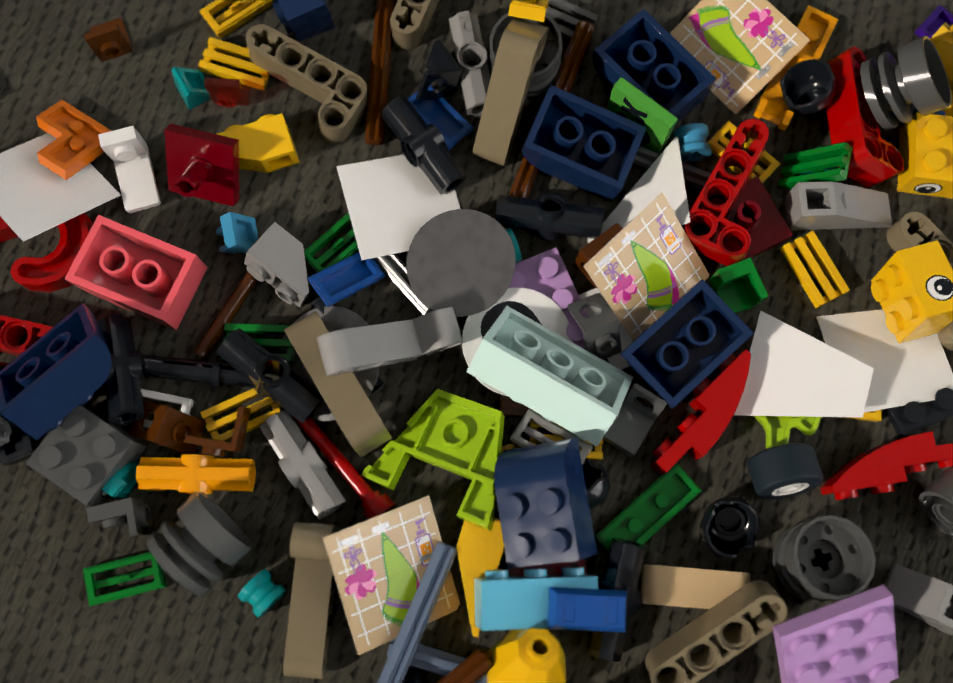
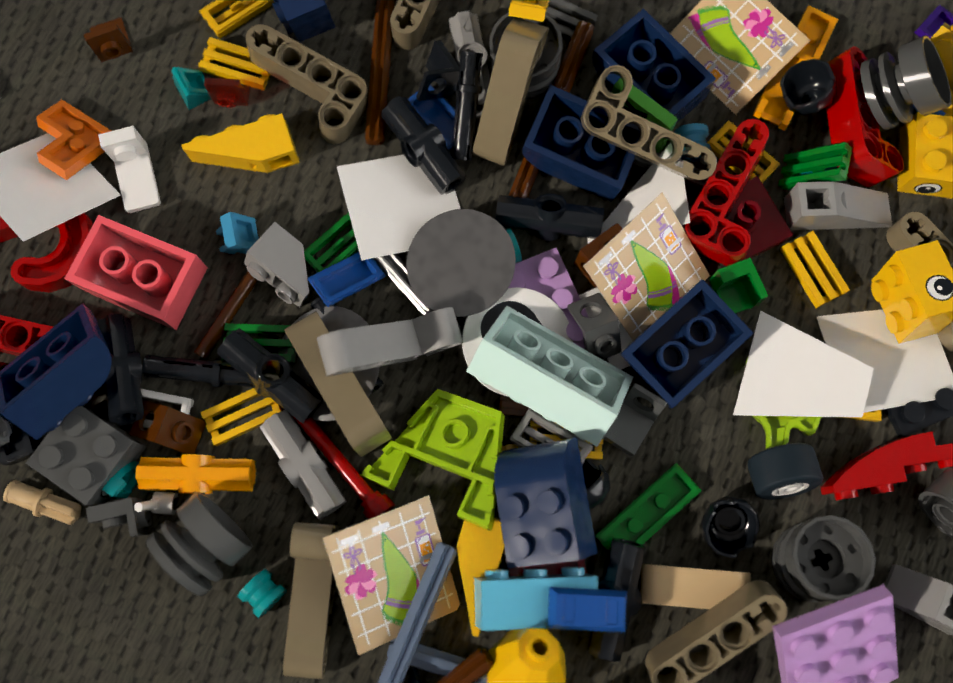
(42, 502): none -> tan axle
(92, 585): green tile -> none
(159, 504): none -> white hand
(202, 164): dark red tile -> none
(219, 447): reddish brown bracket -> none
(466, 105): none -> black pin
(649, 132): none -> dark tan beam
(715, 404): red slope -> none

